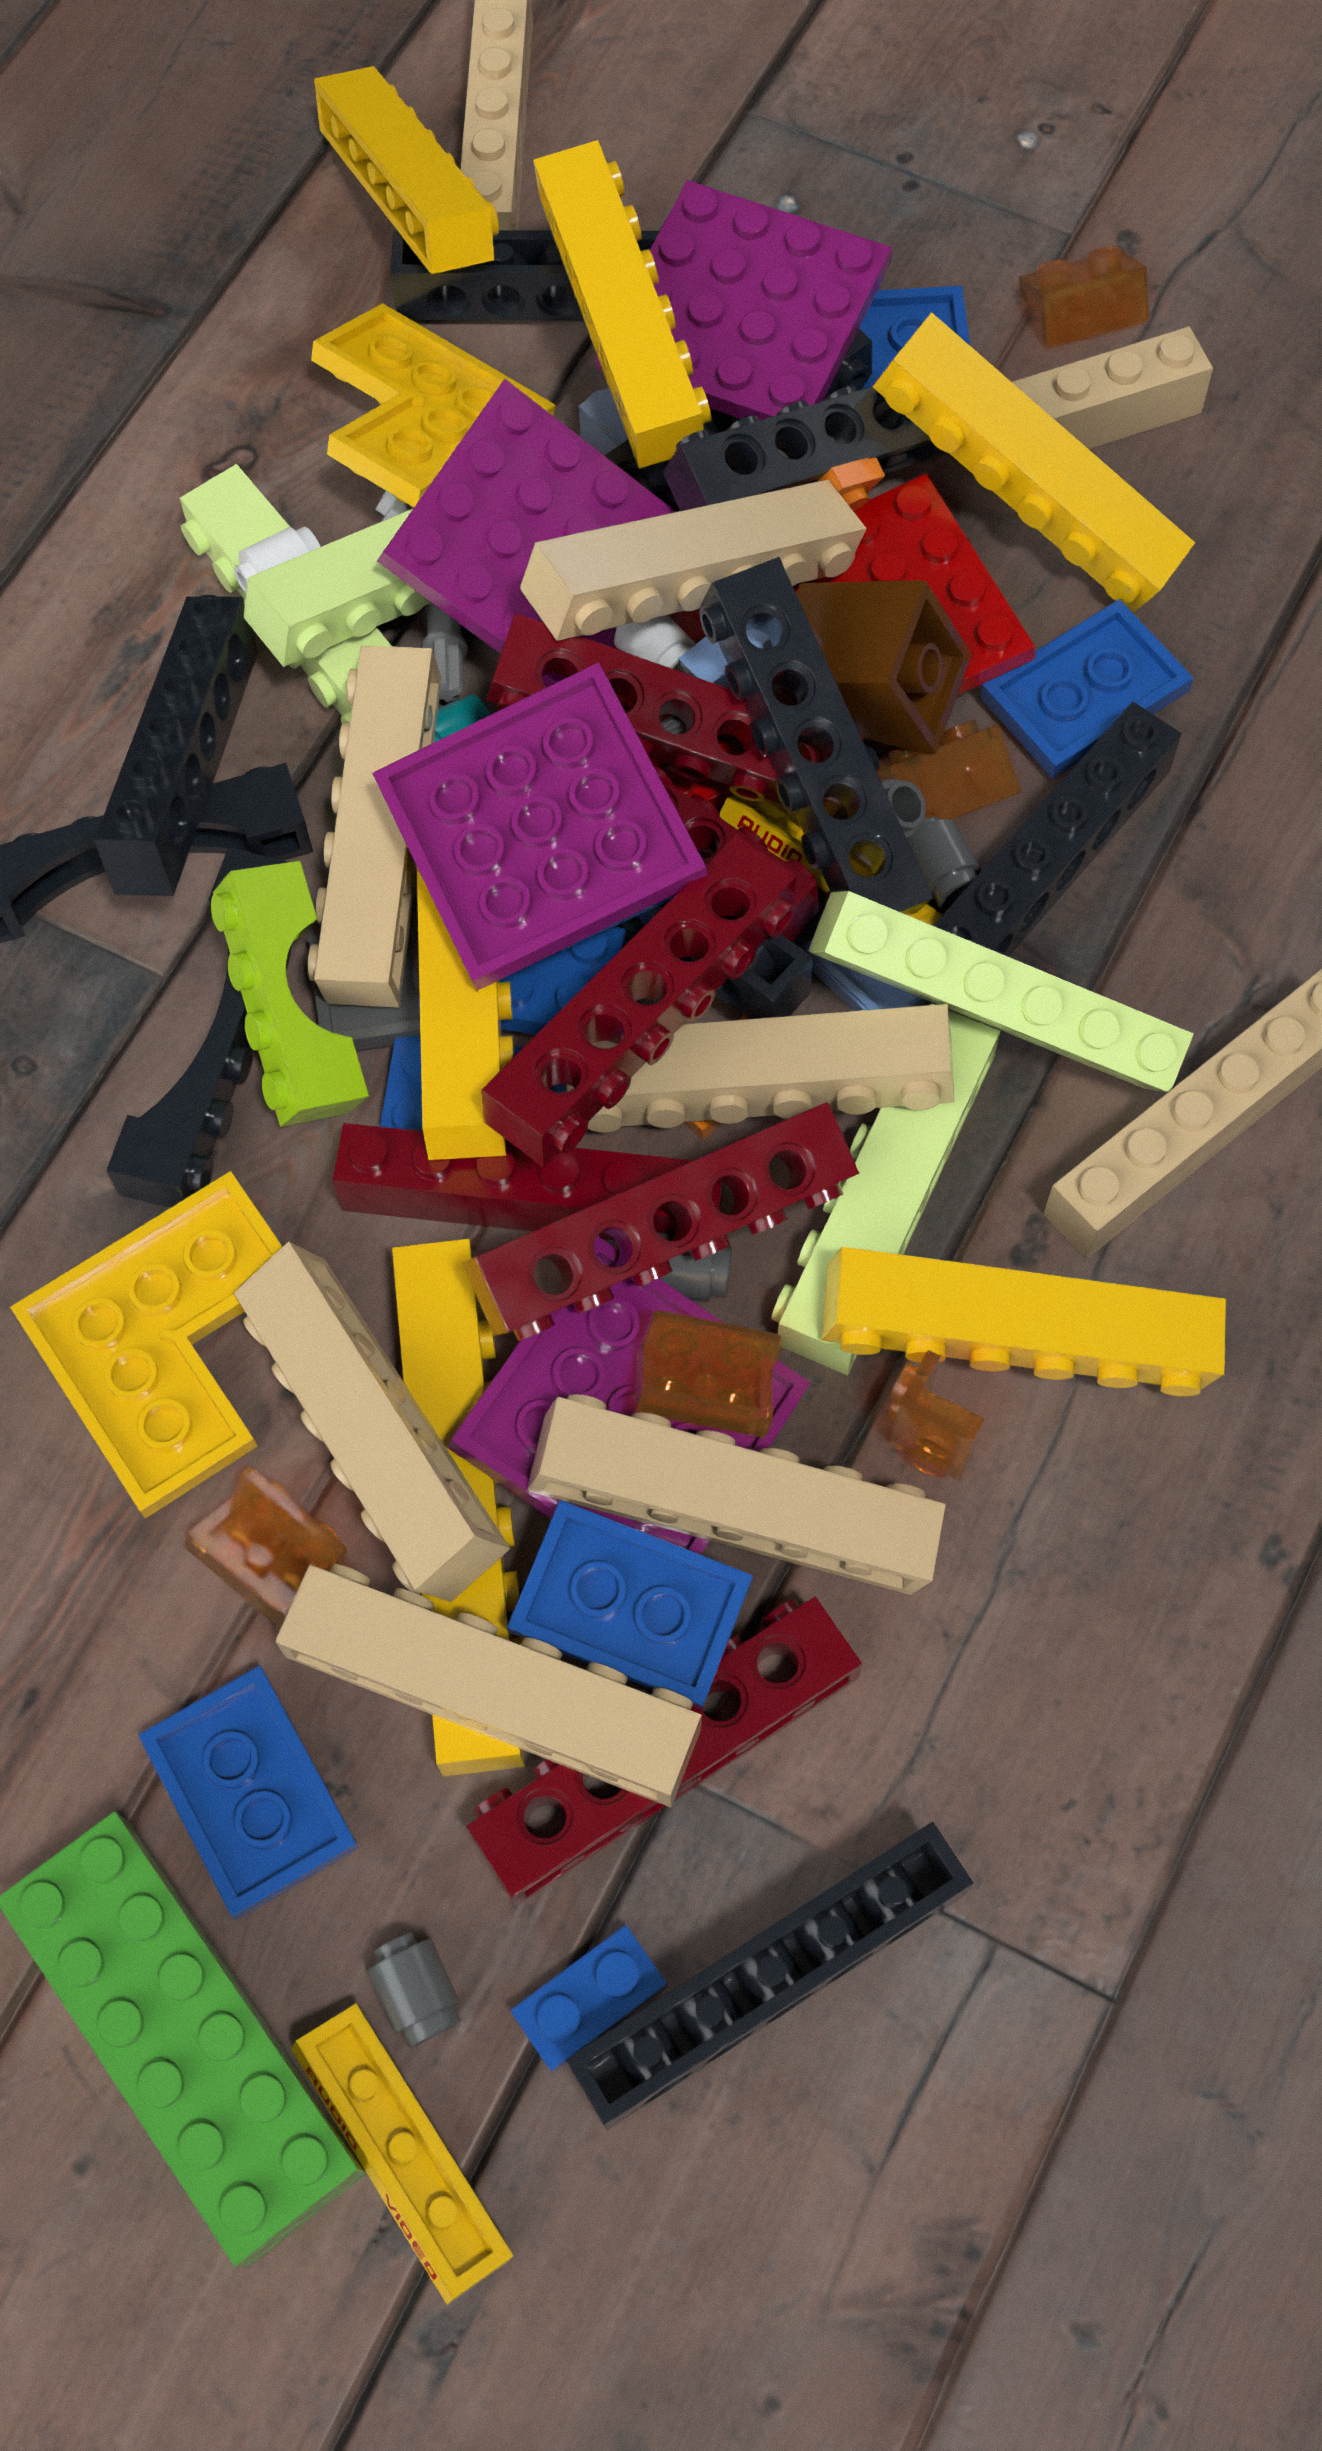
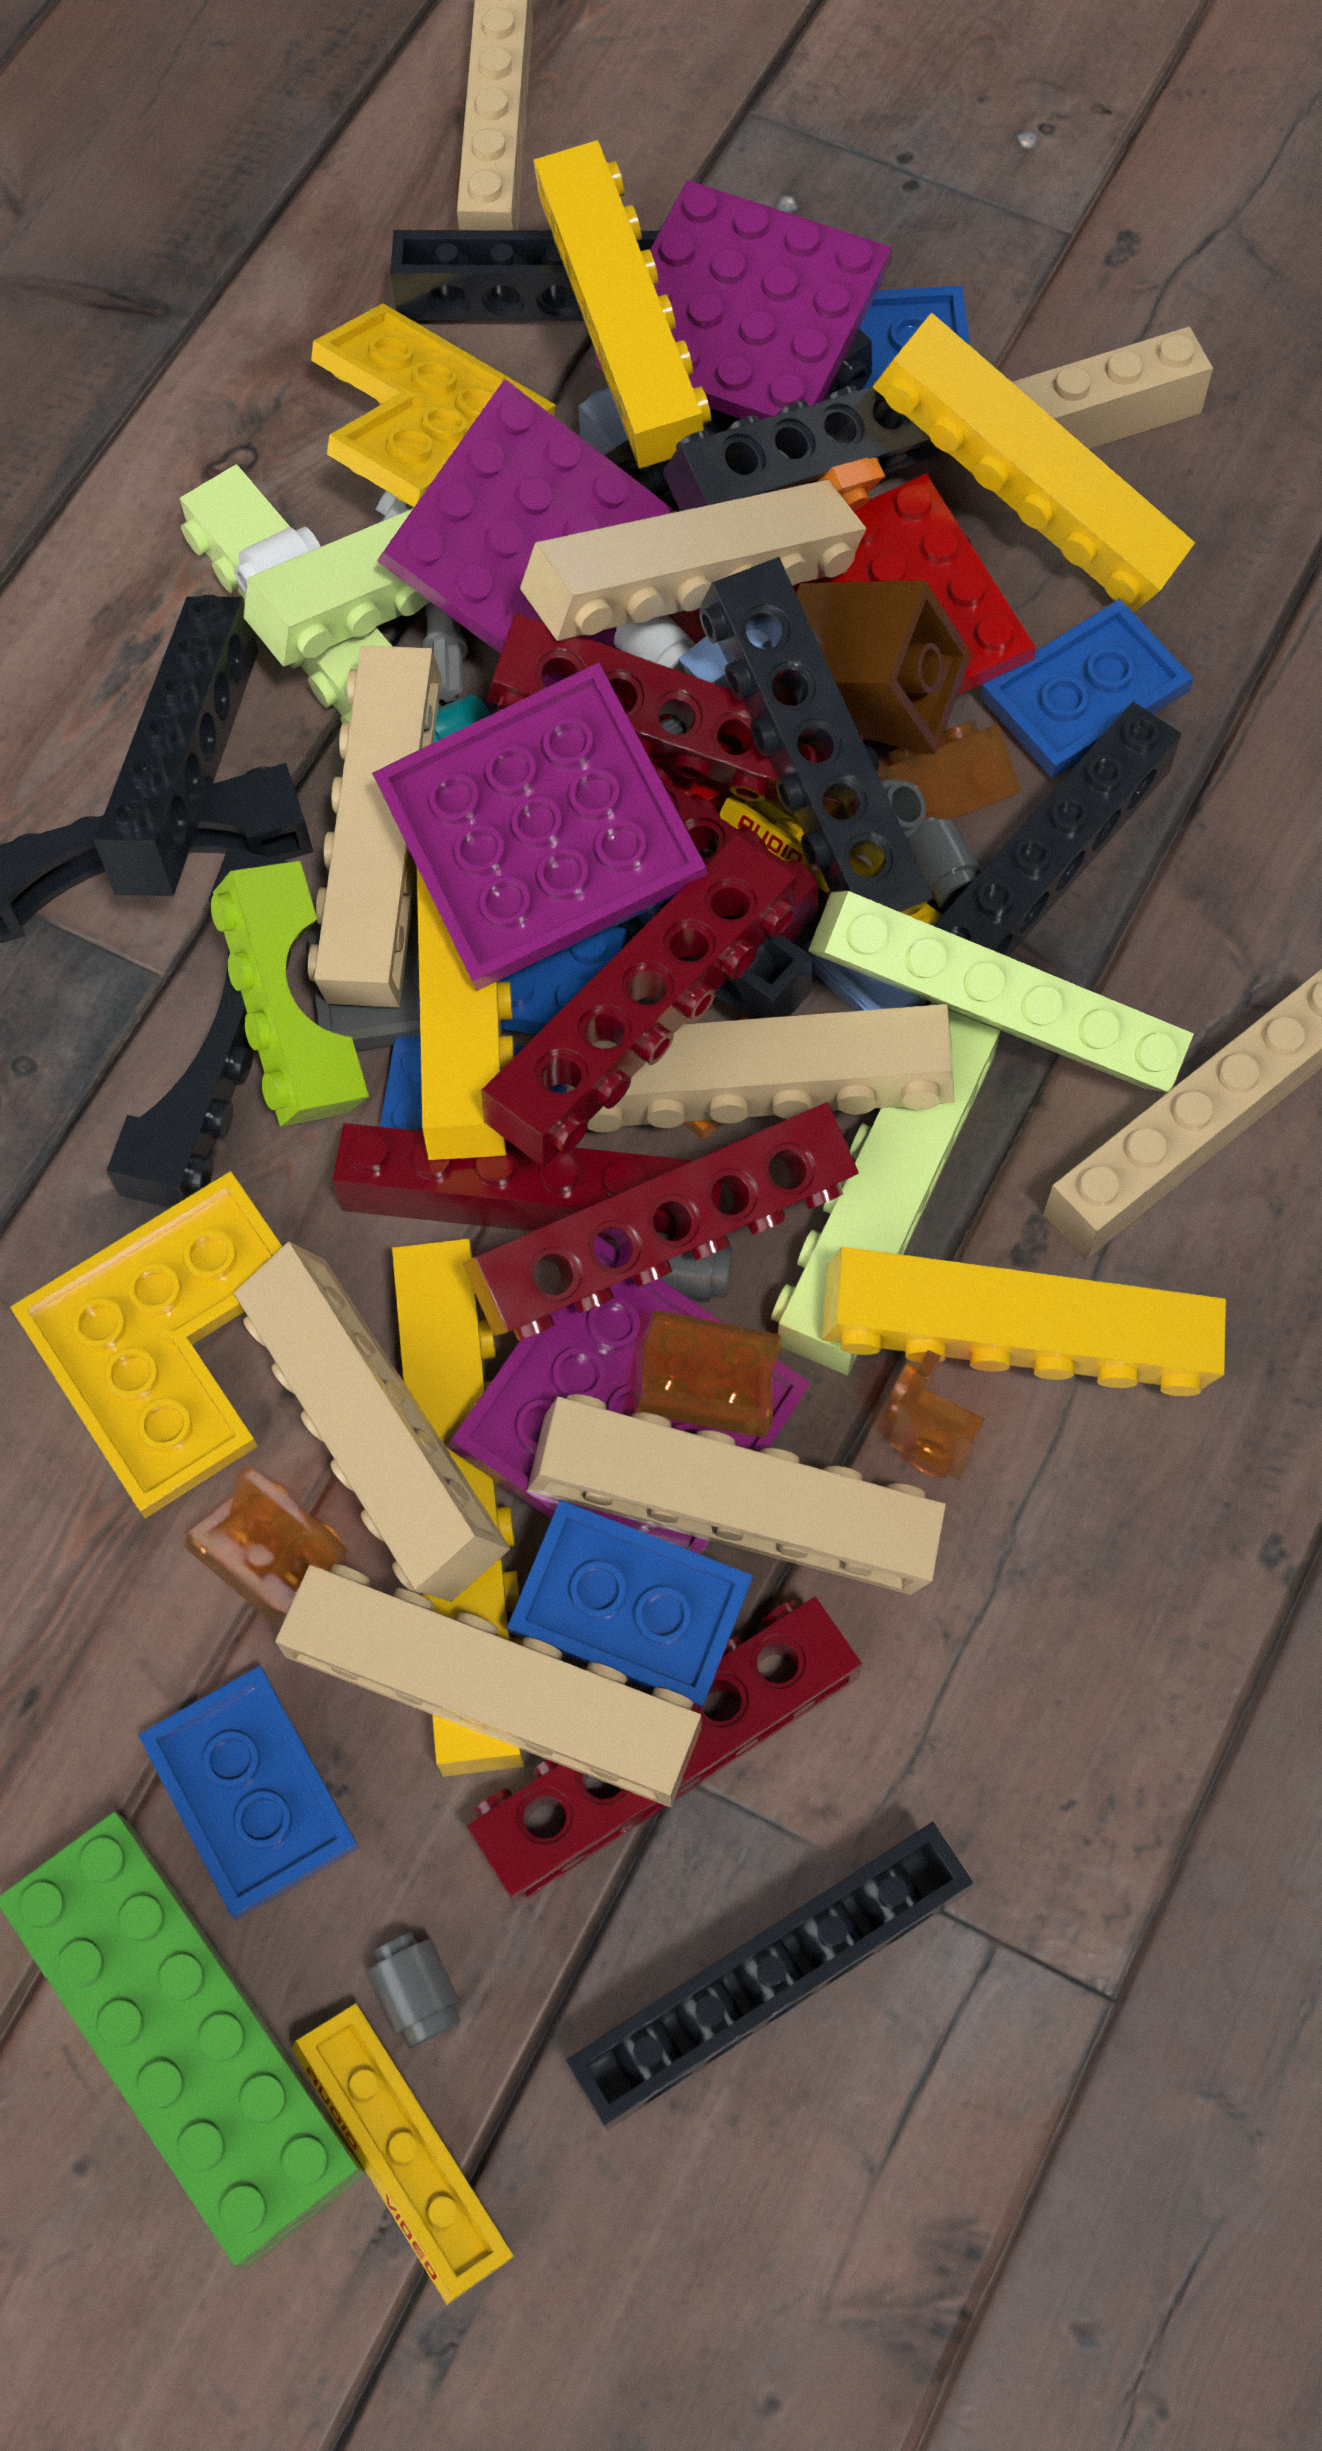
(406, 170): yellow brick -> none
(589, 1998): blue plate -> none
(1087, 295): clear orange bracket -> none

